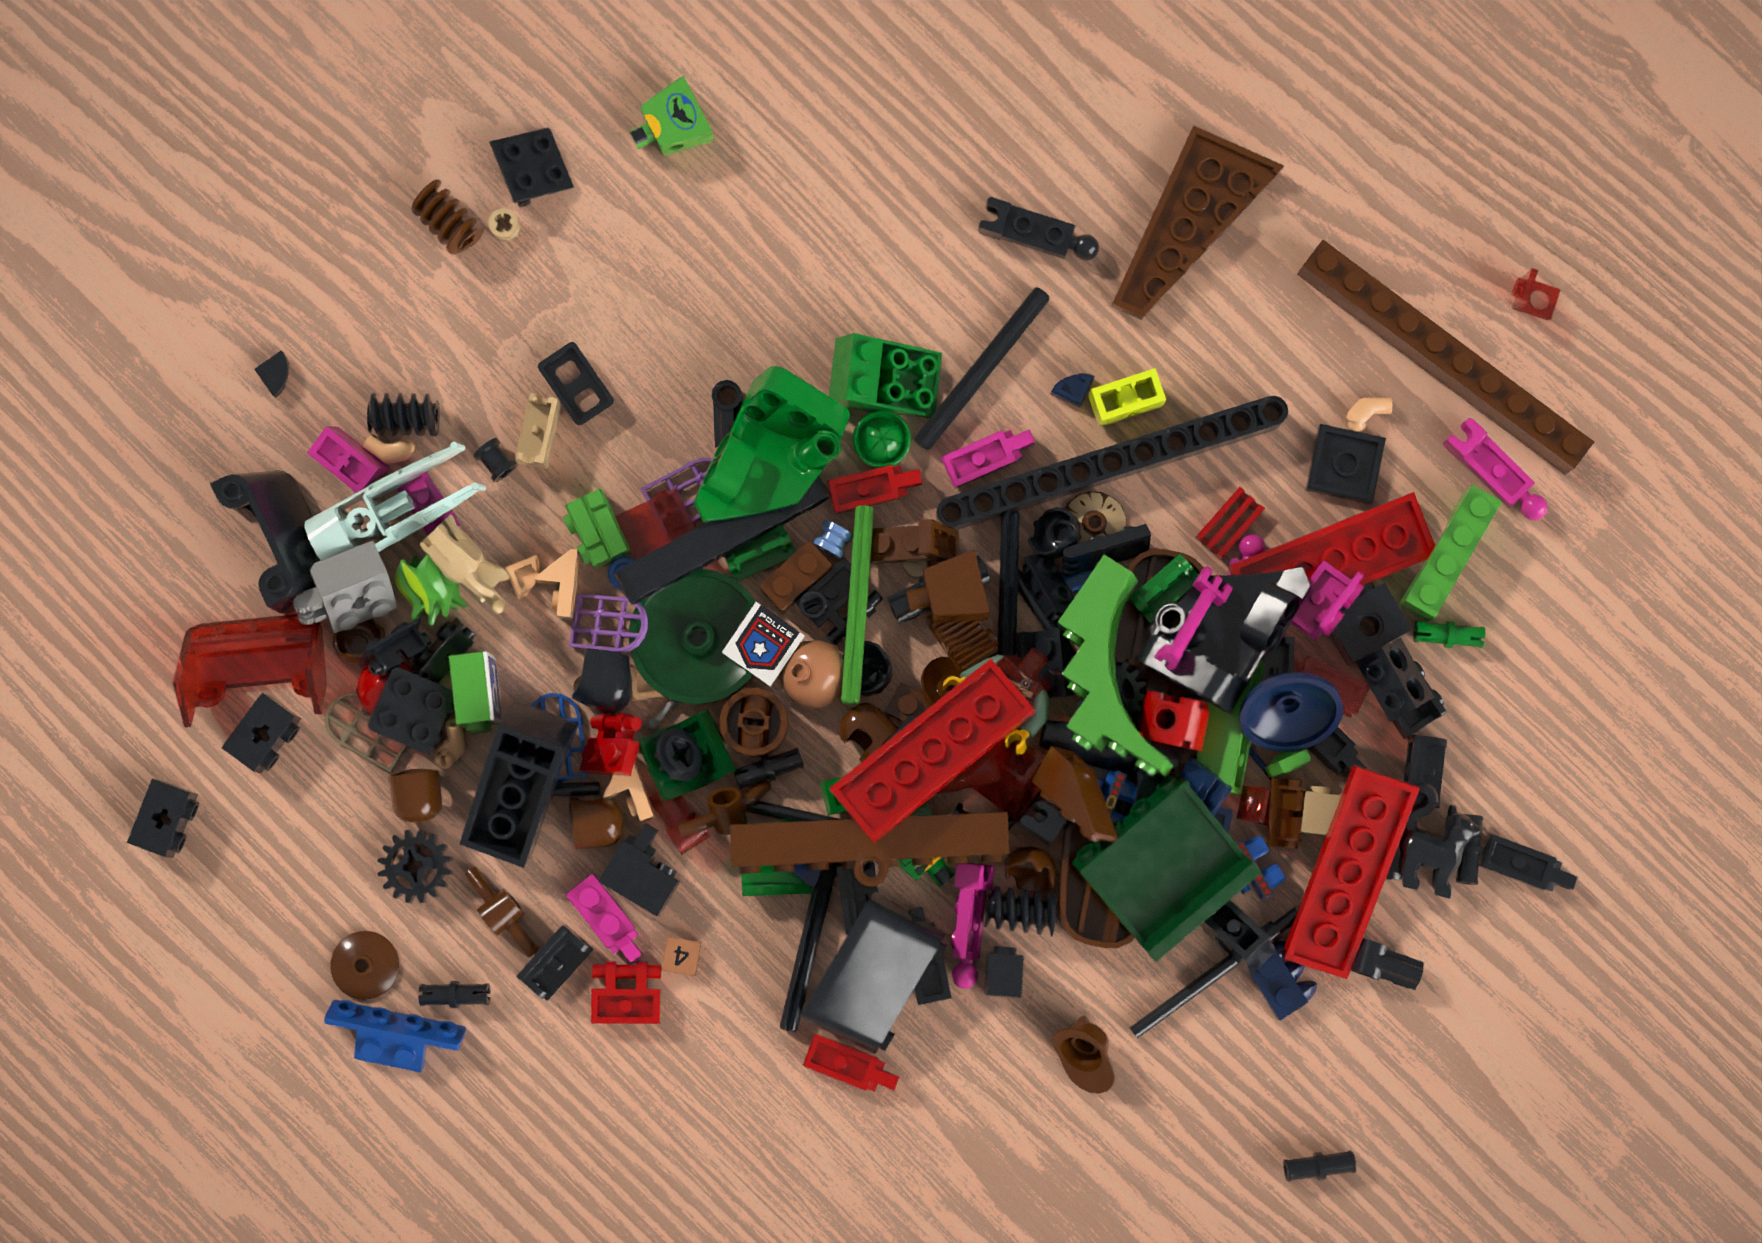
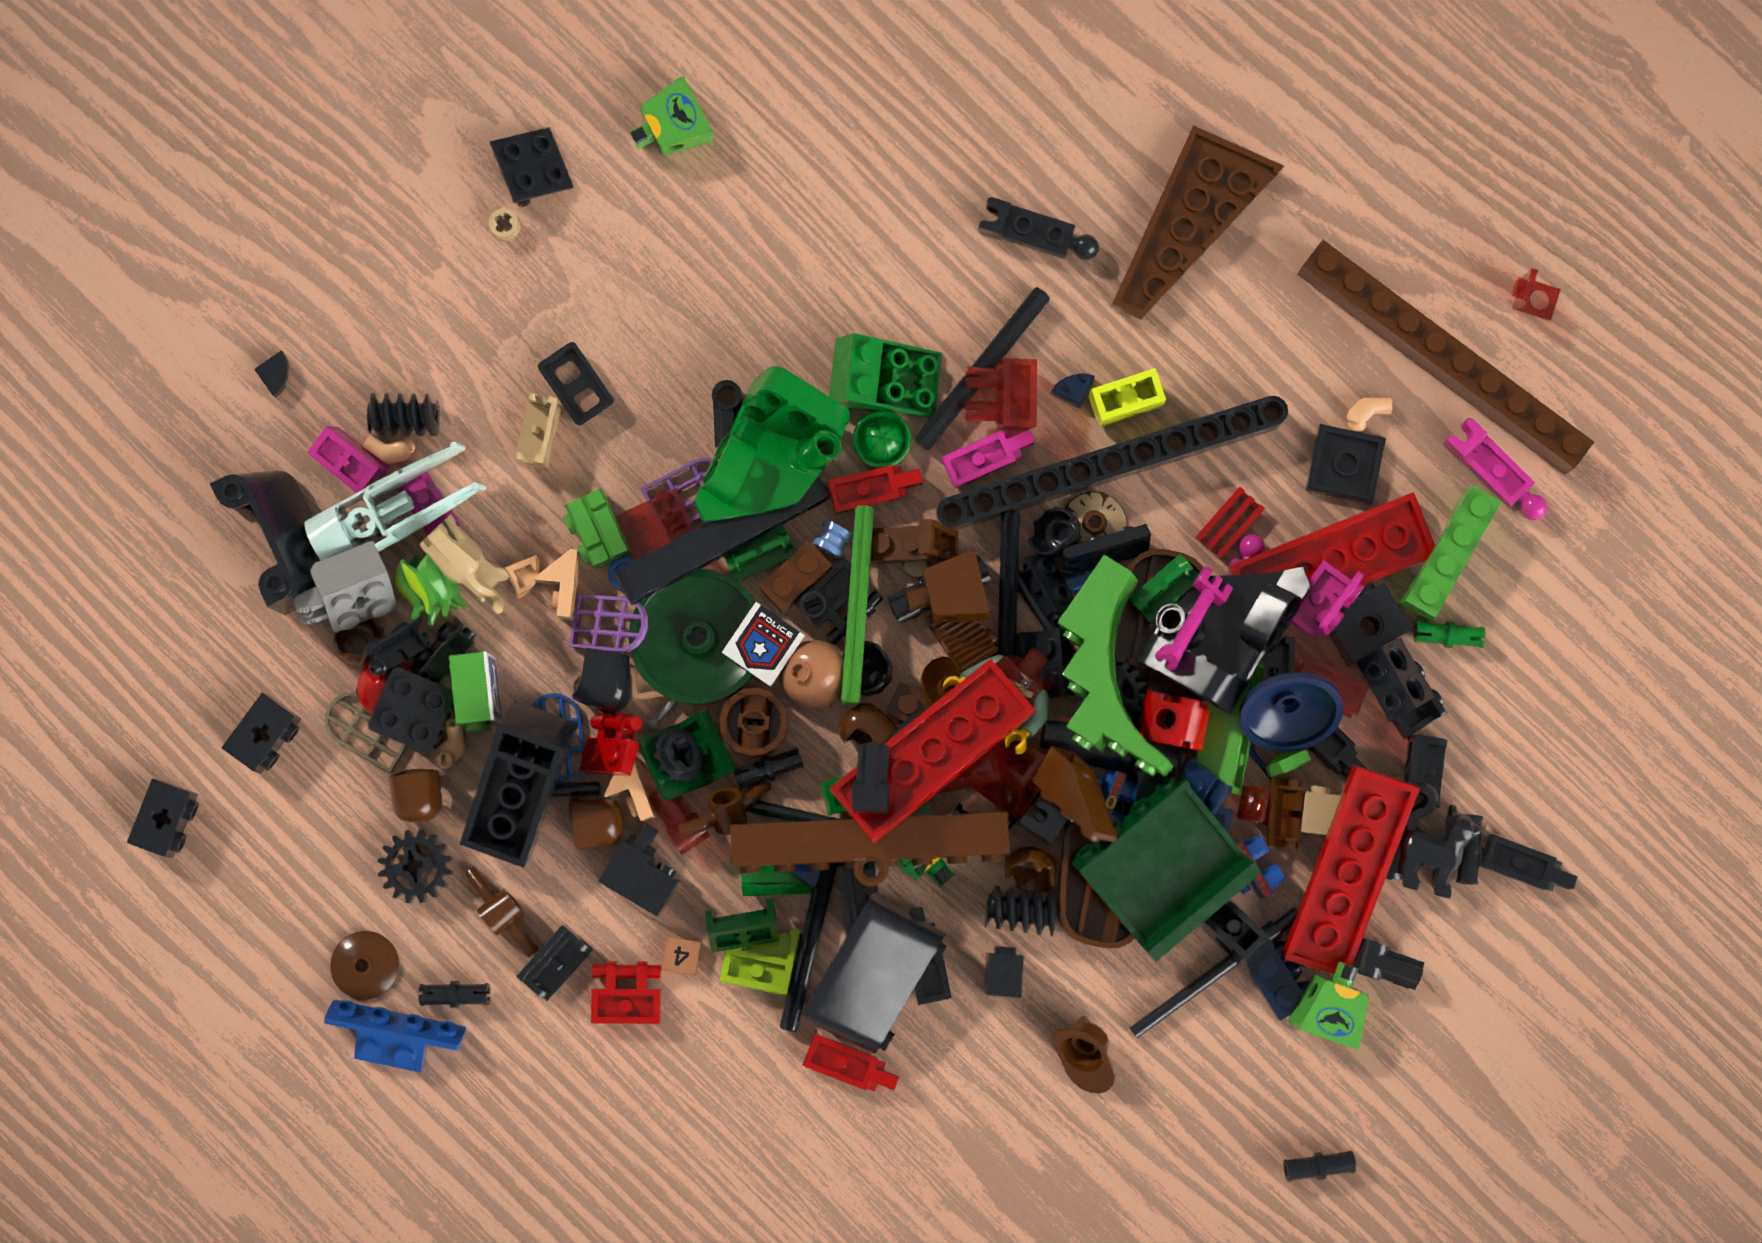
(246, 655): clear red windscreen -> none
(444, 219): reddish brown piece -> none
(495, 460): black bush -> none
(605, 917): dark pink hinge -> none
(742, 929): none -> dark green hinge
(762, 966): none -> lime wing
(871, 787): none -> black piece
(970, 907): dark pink plate -> none
(1016, 394): none -> clear red brick
(1333, 1008): none -> bright green torso

